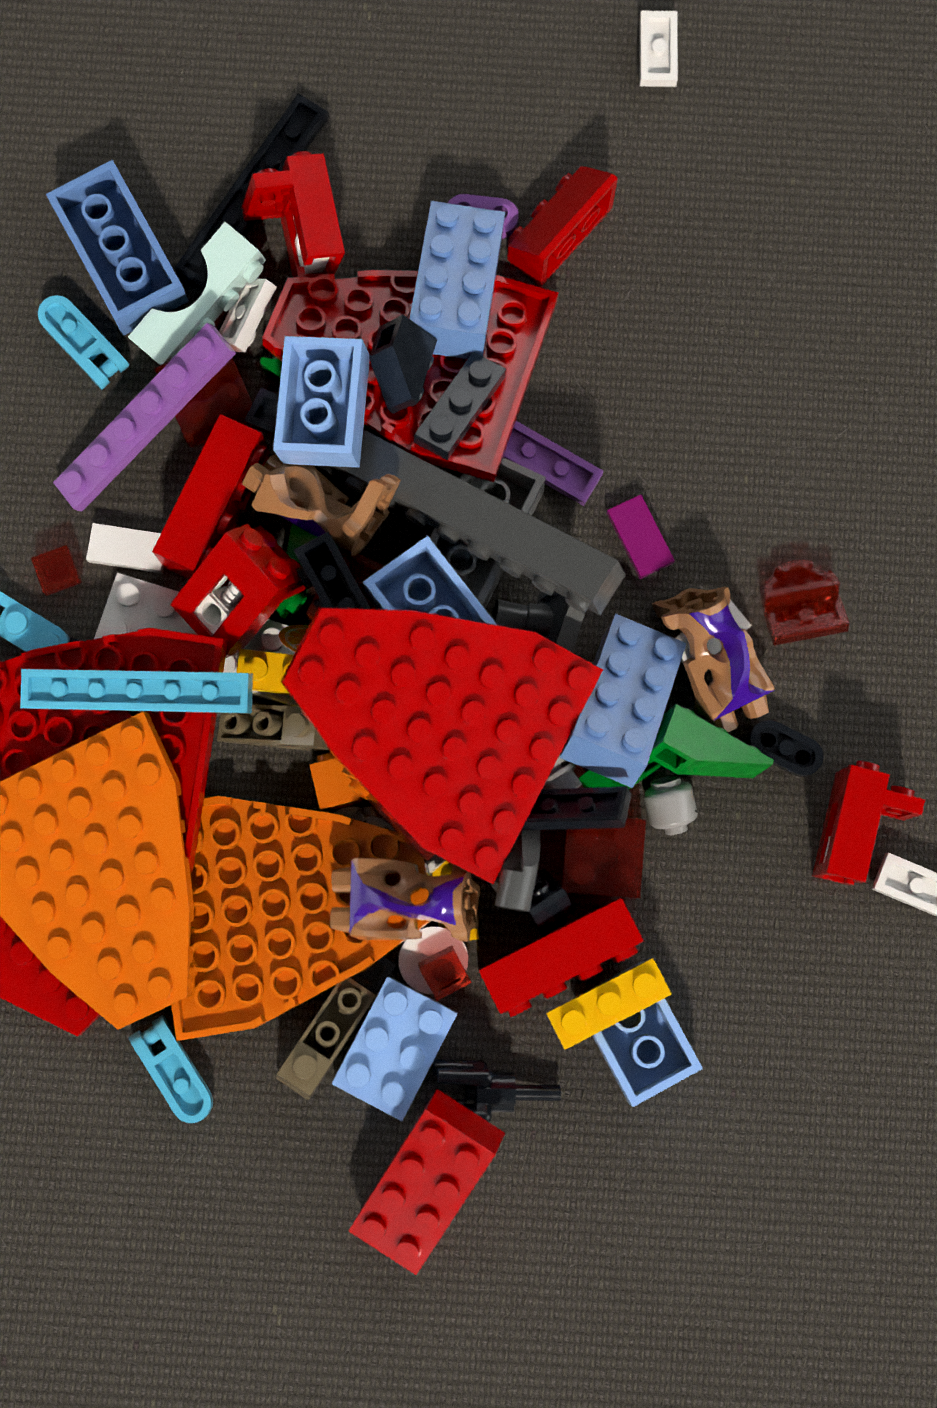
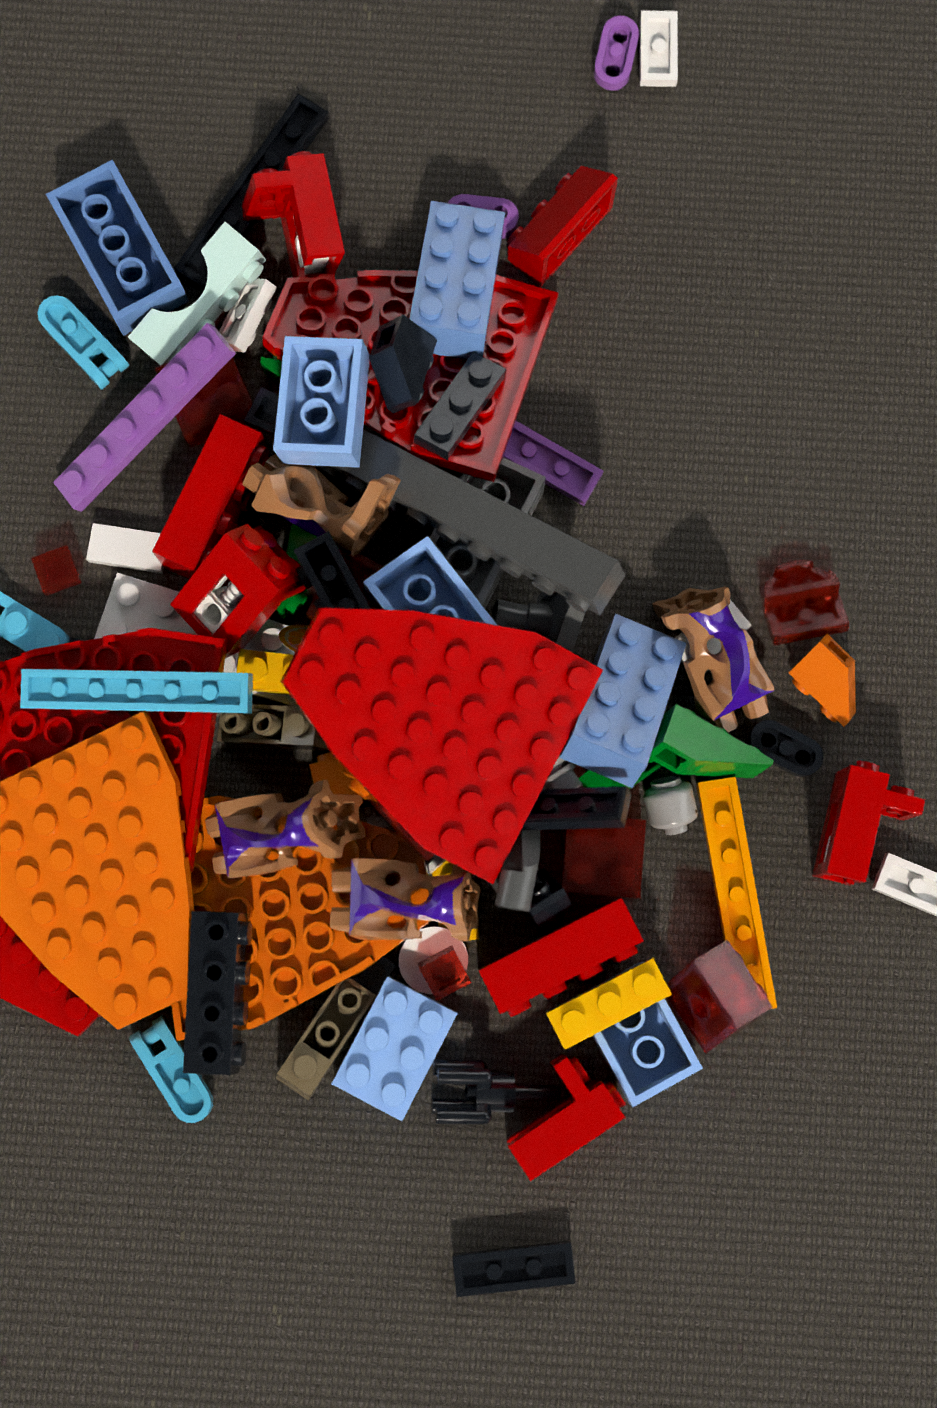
(216, 993): none -> black brick
(282, 826): none -> medium nougat hips
(427, 1182): red brick -> none
(513, 1268): none -> black plate
(568, 1124): none -> red brick
(616, 55): none -> medium lavender plate
(640, 536): magenta tile -> none
(717, 996): none -> clear red slope
(734, 877): none -> light orange plate
(829, 677): none -> orange slope

